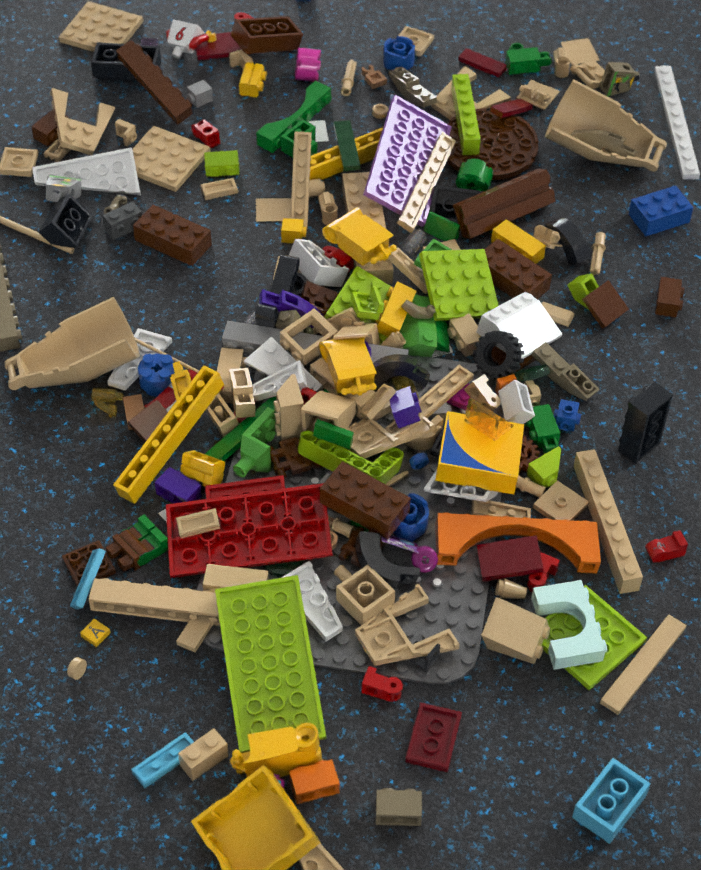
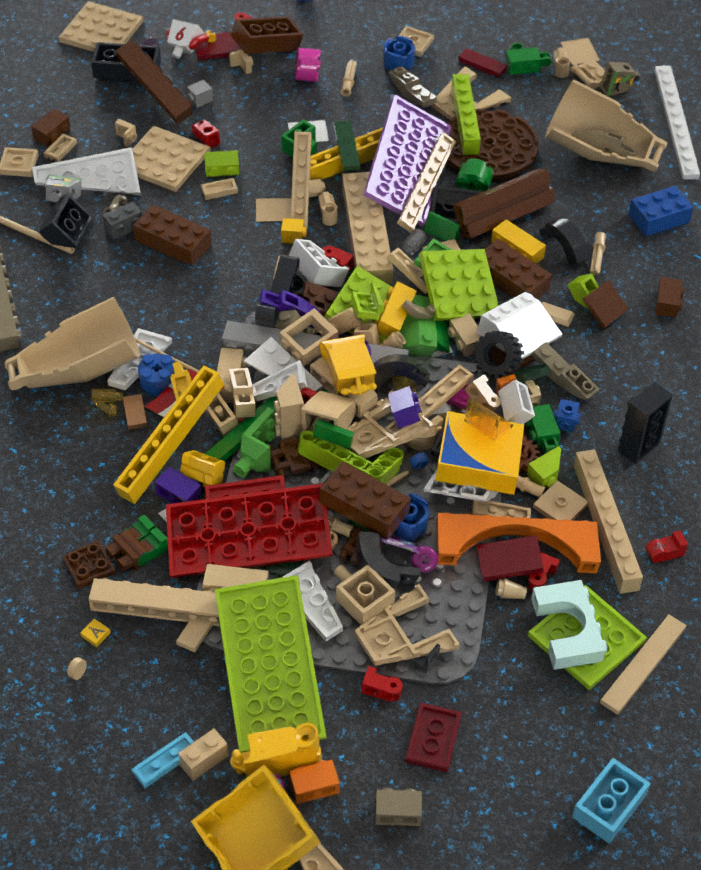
(76, 134): tan wing -> none
(87, 579): medium azure tile -> none
(147, 420): reddish brown tile -> none
(198, 523): tan tile -> none
(252, 80): yellow brick -> none
(316, 98): green arch -> none
(357, 330): tan container -> none
(360, 237): yellow piece -> none
(374, 78): medium nougat plate -> none
(377, 401): tan tile -> none
(380, 111): tan tile -> none
(511, 108): dark red tile -> none
(515, 631): tan slope -> none
(537, 94): tan hinge -> none
(547, 236): tan hinge -> none

